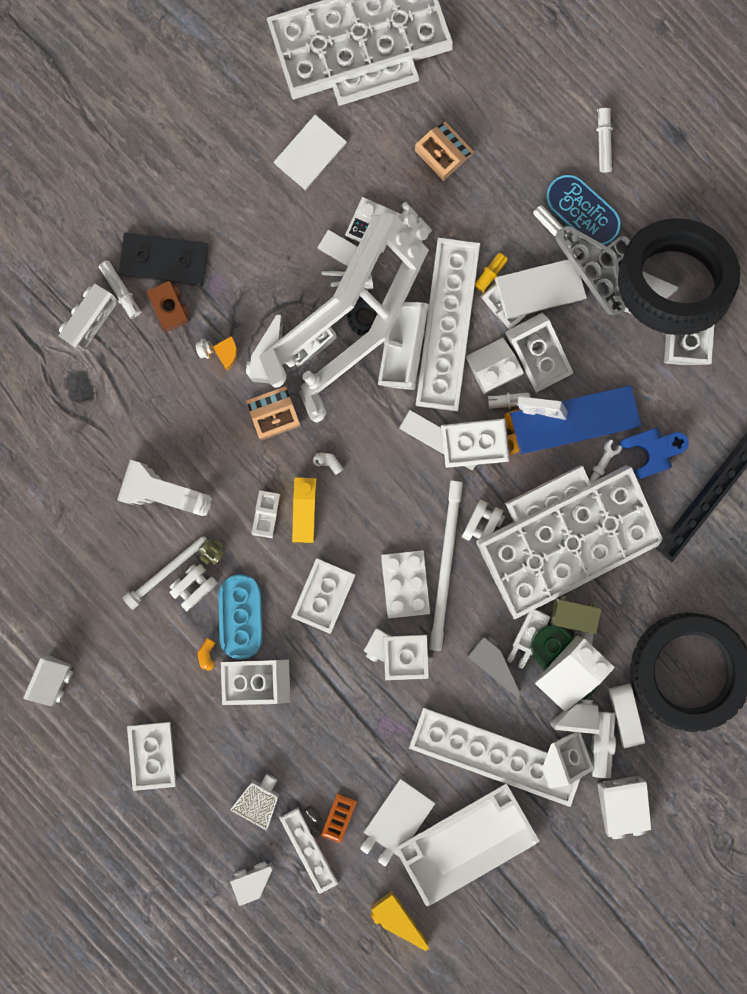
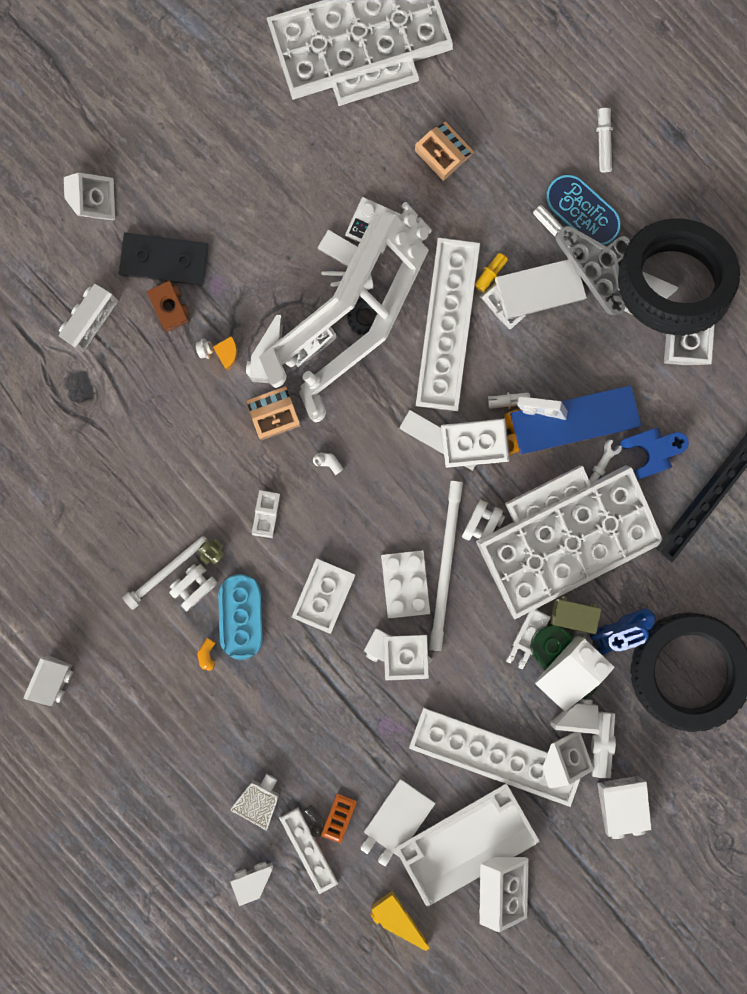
(90, 195): none -> white slope
(125, 298): white axle -> none
(144, 486): white arm -> none
(151, 756): white plate -> none
(255, 682): white slope -> none
(304, 509): yellow slope -> none
(310, 152): white tile -> none
(404, 347): white container -> none
(491, 660): light grey slope -> none
(494, 365): white slope -> none
(503, 892): none -> white slope
(539, 352): white slope -> none
(626, 633): none -> blue piece
(626, 716): white beam -> none

